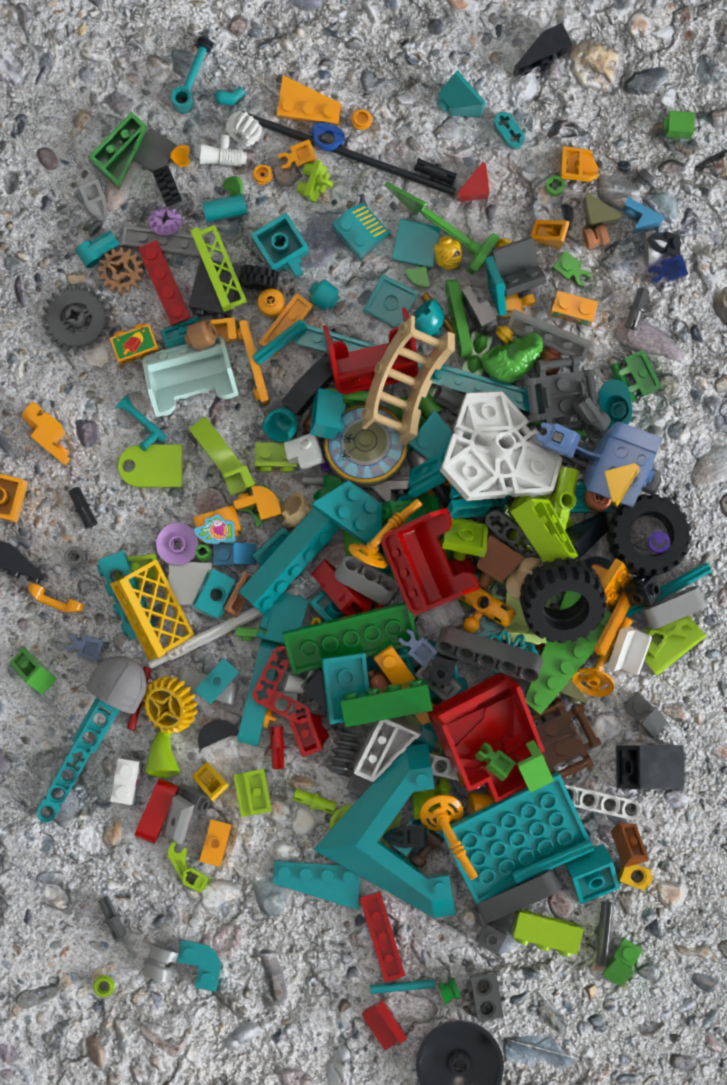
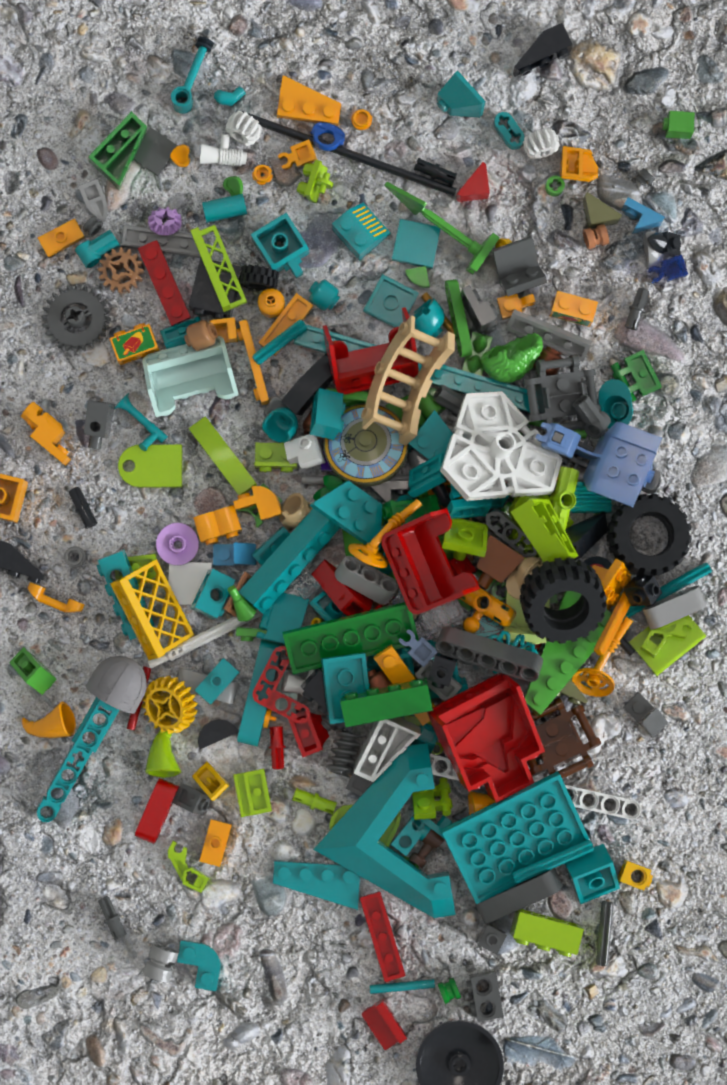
(55, 724): none -> light orange hat
(61, 237): none -> light orange plate
(87, 648): sand blue plate -> none
(97, 988): lime plate -> none
(103, 414): none -> dark grey torso
(126, 781): white brick -> none
(167, 186): black tyre -> none
(178, 819): light grey piece -> none
(207, 556): bright green pin -> none
(216, 530): sticker -> none
(238, 480): lime panel -> none
(244, 609): none -> bright green cone
(407, 836): black plate -> none
(443, 820): light orange dish -> none
(448, 253): yellow head -> none
(495, 286): teal plate -> none
(497, 761): bright green plate -> none
(504, 334): yellow plate -> none
(534, 769): bright green panel -> none
(541, 143): none -> white gear
(550, 232): light orange slope -> none
(568, 267): bright green plate -> none
(594, 504): copper head -> none
(619, 481): yellow slope -> none
(622, 962): bright green slope -> none
(629, 650): white panel -> none
(629, 844): dark orange slope -> none
(650, 767): black slope -> none
(658, 542): dark purple tile -> none

